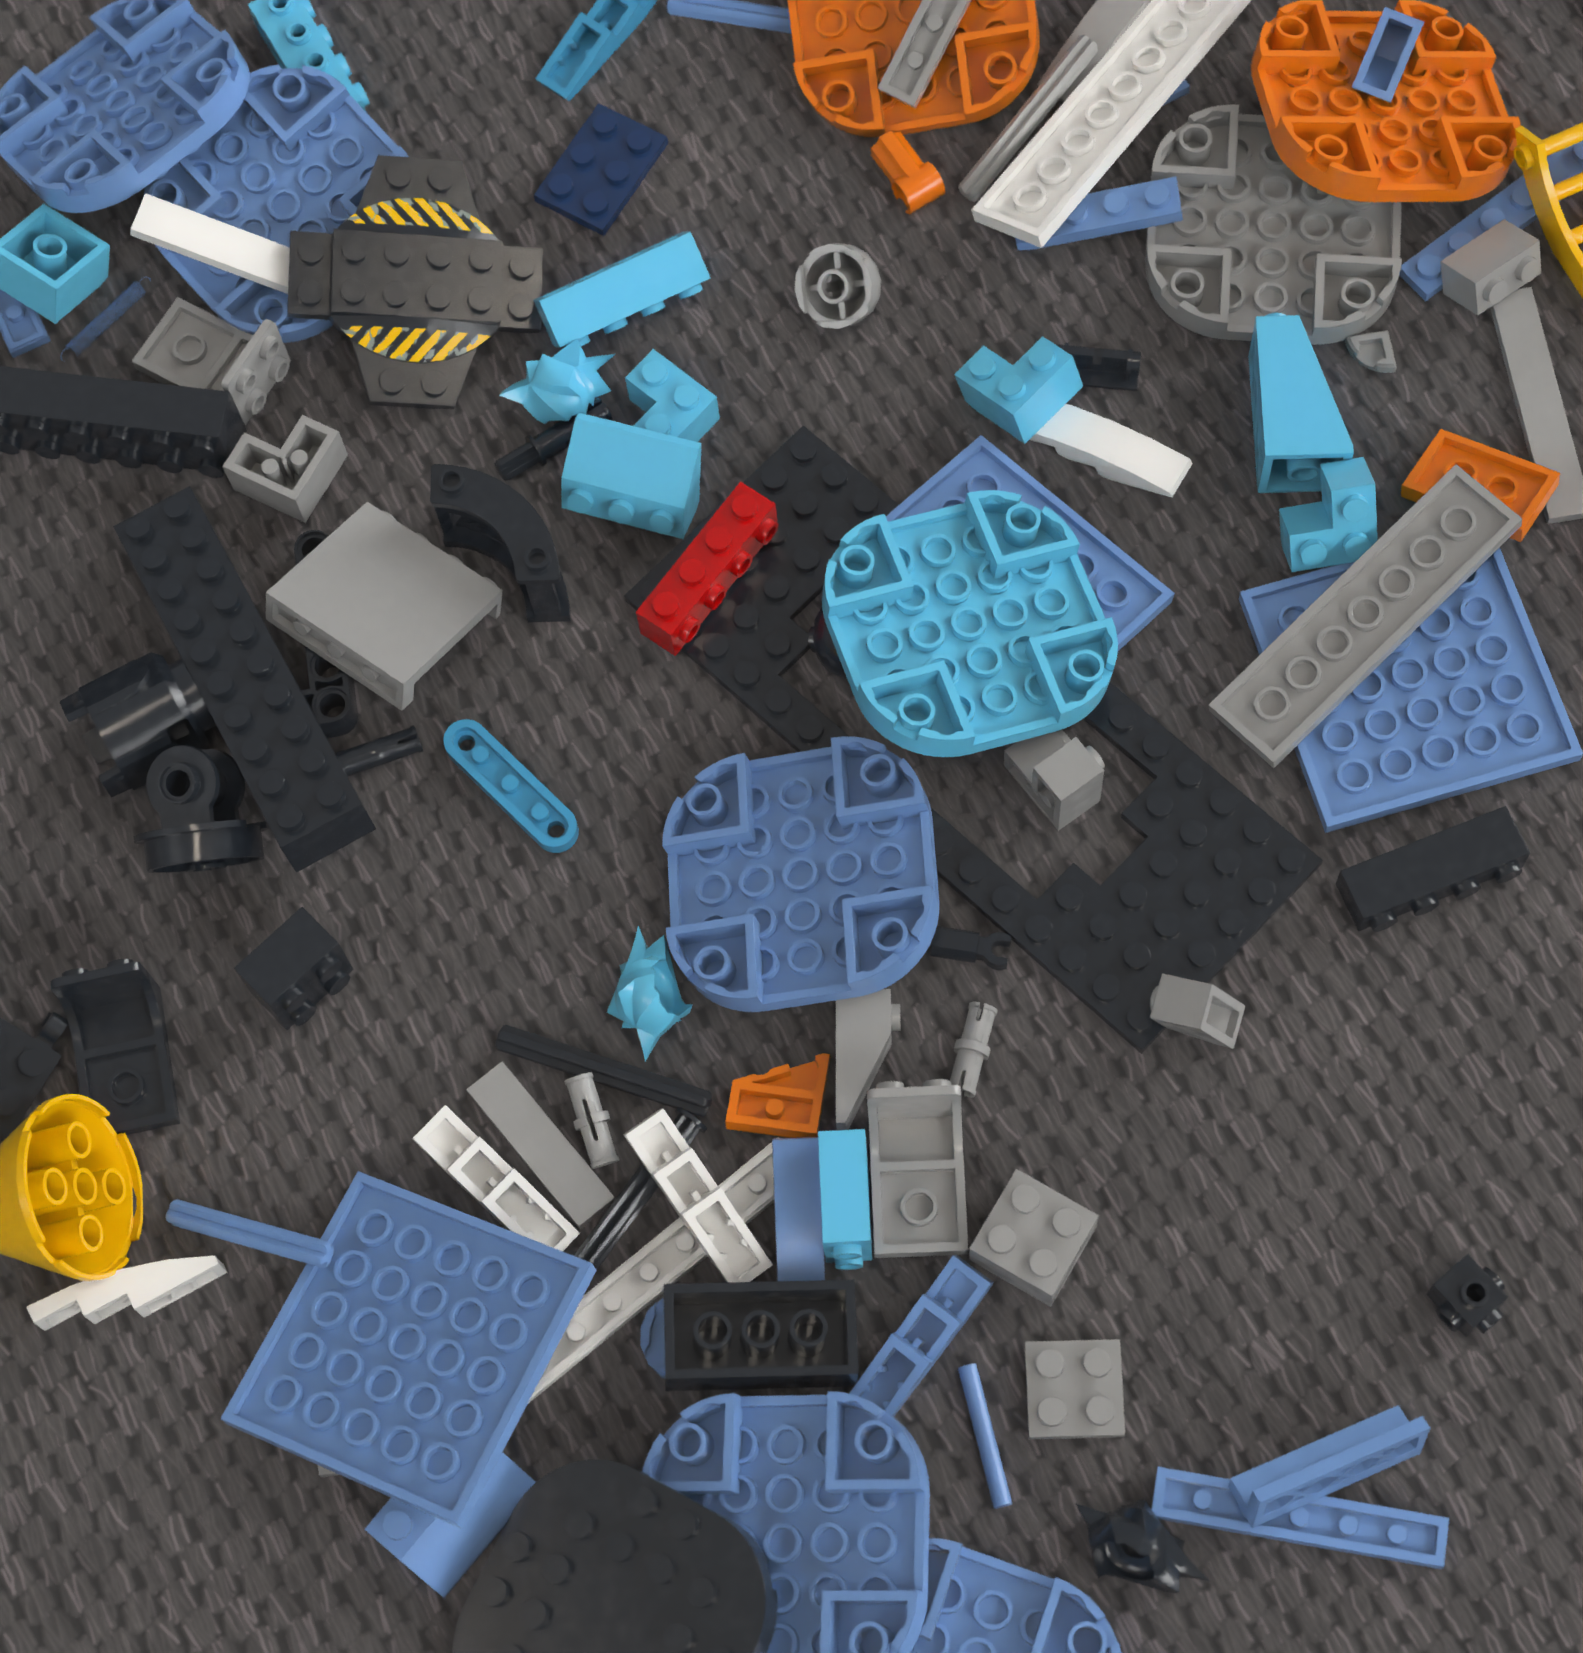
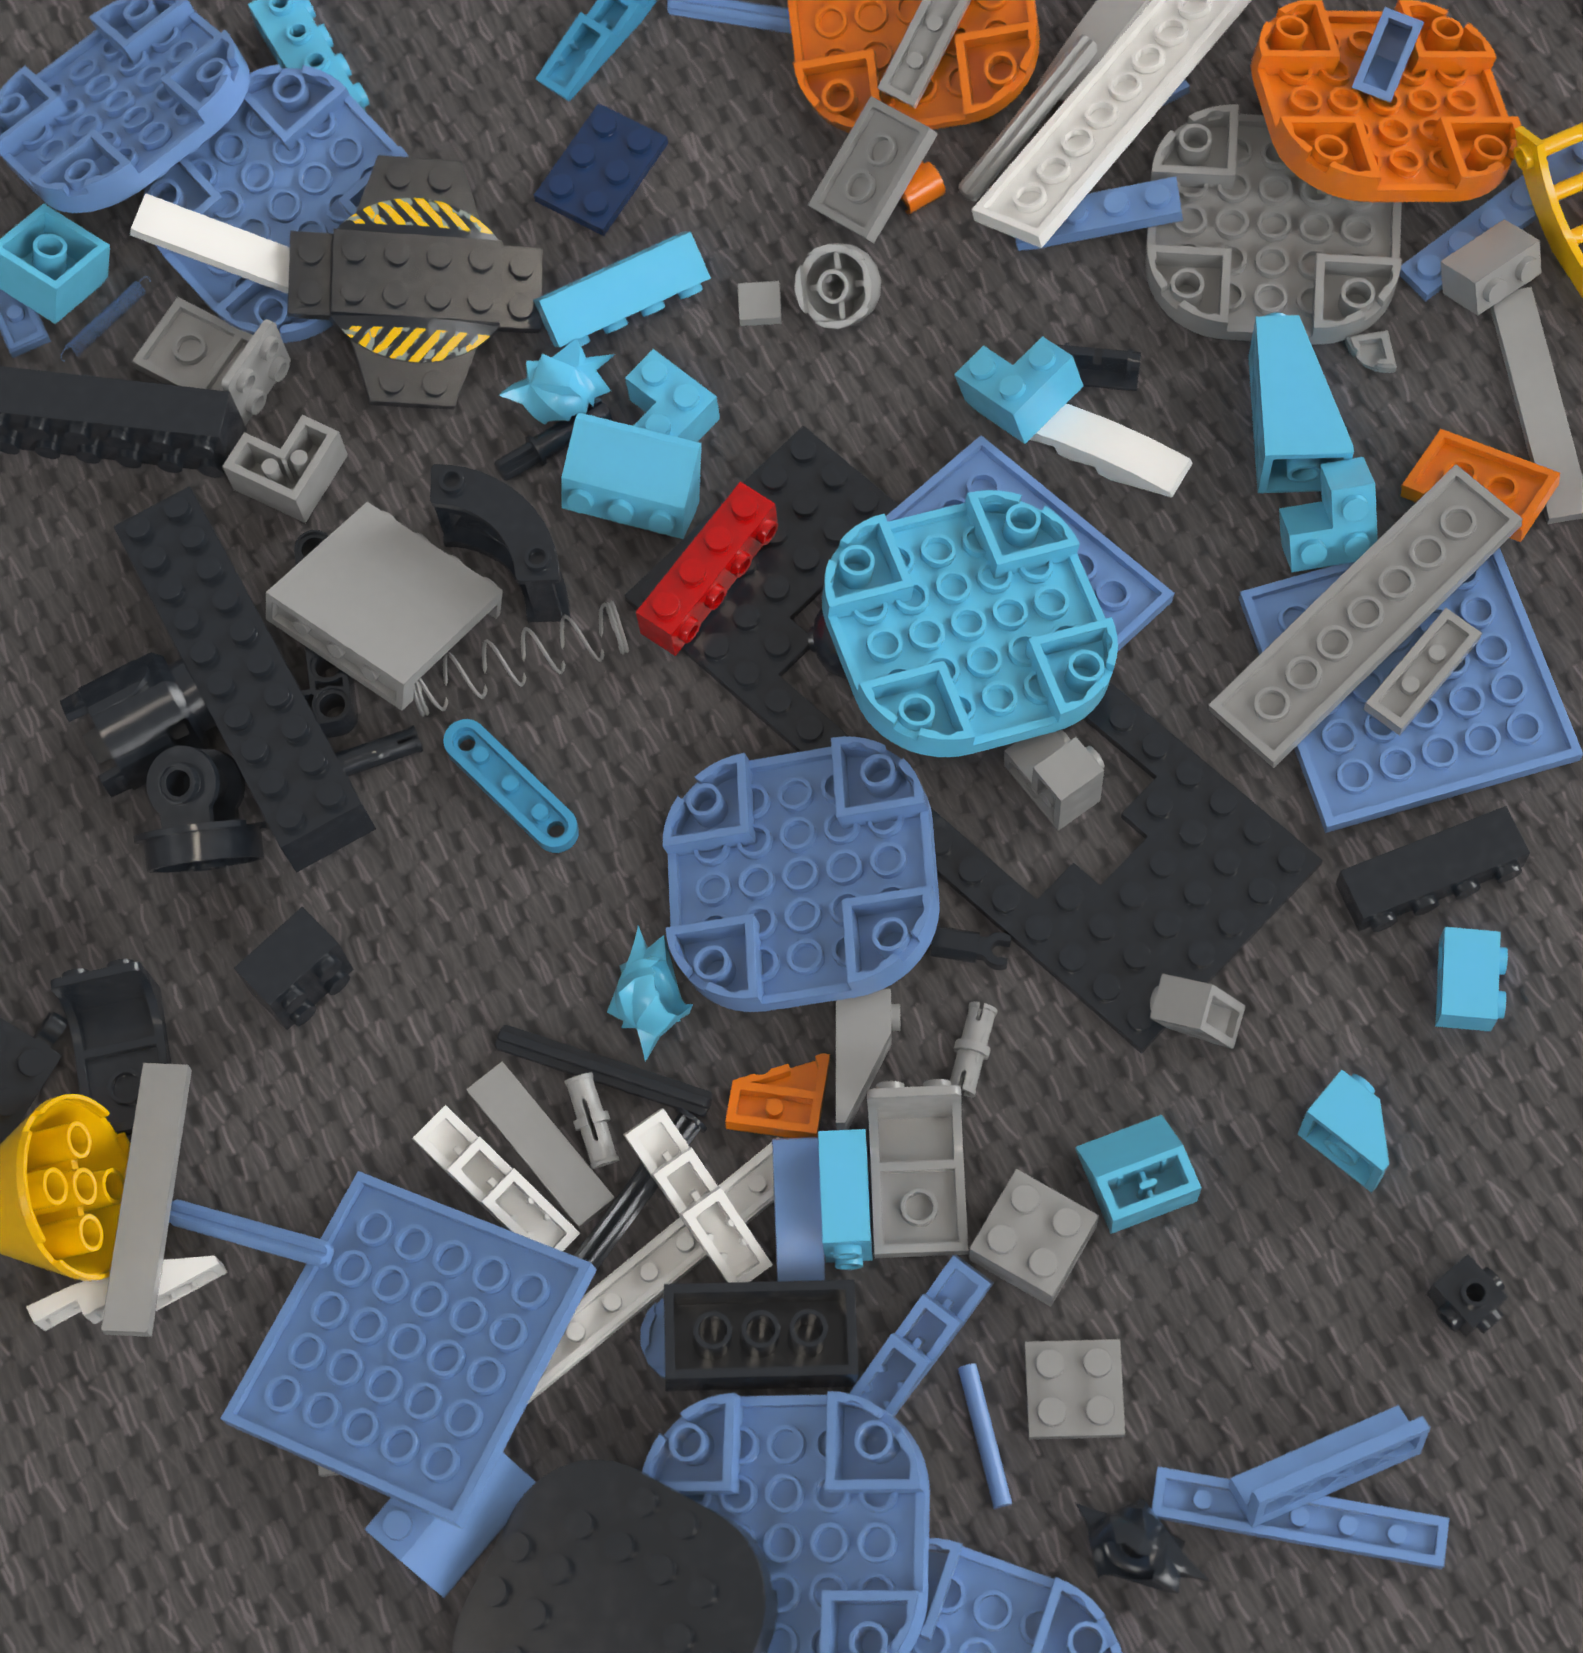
(146, 1200): none -> light grey tile
(616, 626): none -> light grey piece
(759, 303): none -> light grey tile
(872, 169): none -> light grey plate
(1139, 1173): none -> medium azure slope
(1349, 1129): none -> medium azure slope
(1422, 671): none -> light grey plate
(1470, 979): none -> medium azure brick

